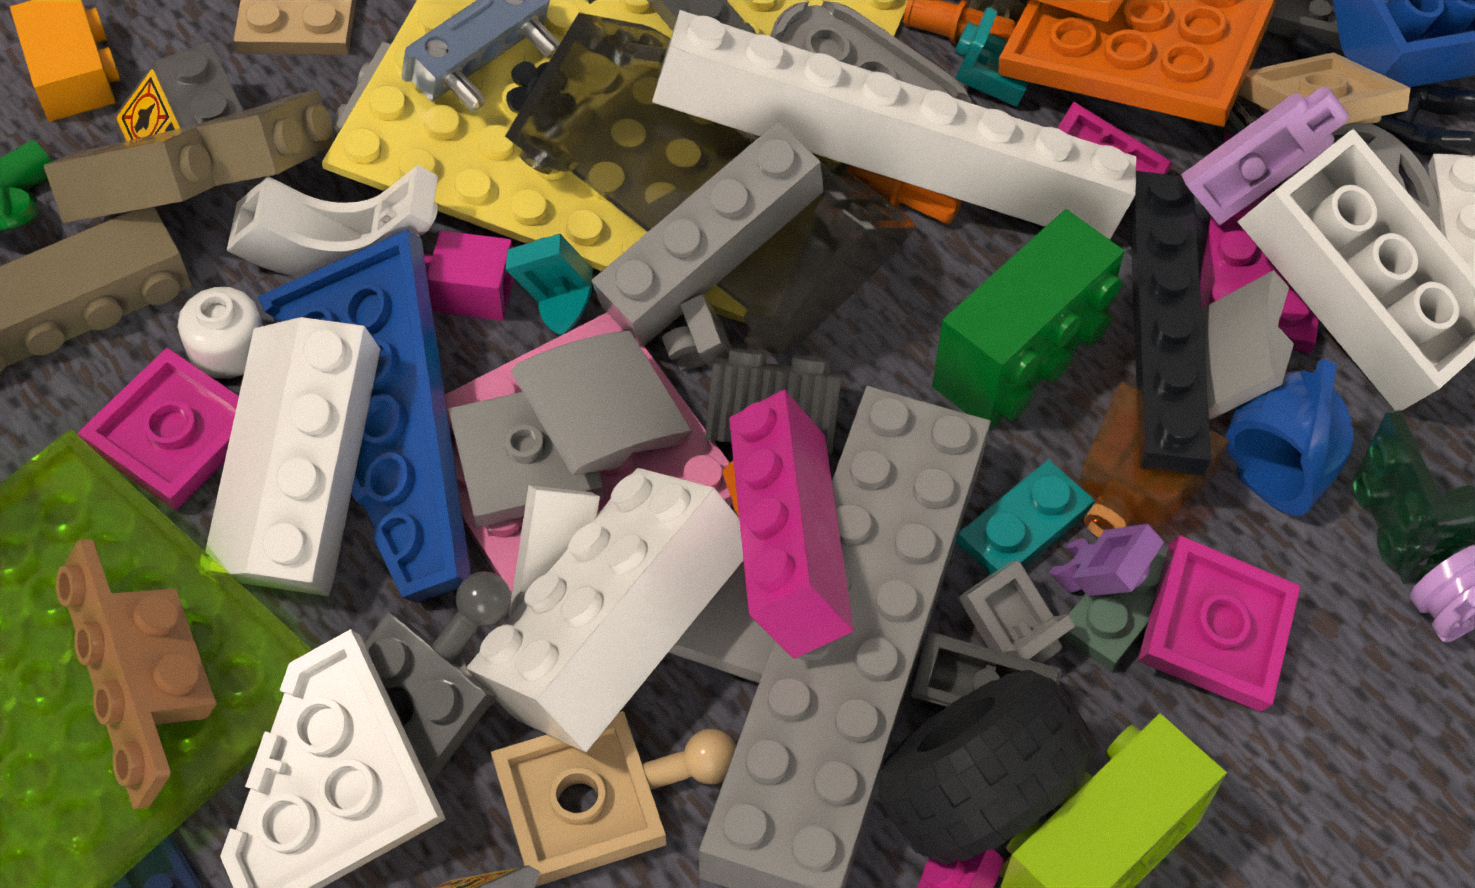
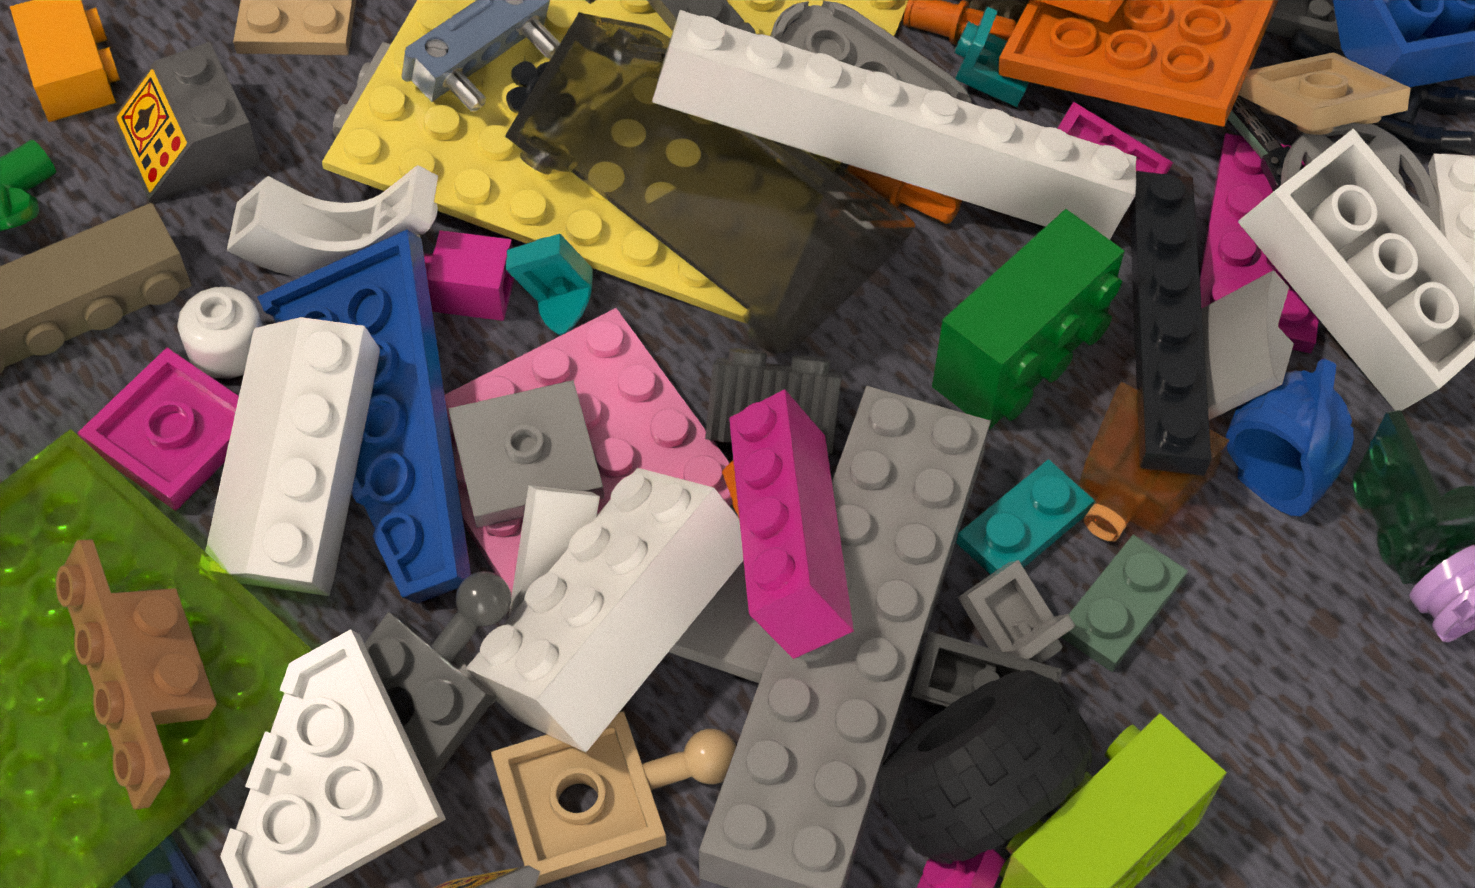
(190, 159): dark tan arch -> none
(600, 401): light grey slope -> none
(701, 340): light grey tile -> none
(709, 233): light grey brick -> none
(1112, 564): medium lavender plate -> none
(1220, 624): dark pink plate -> none
(1265, 152): lavender hinge -> none

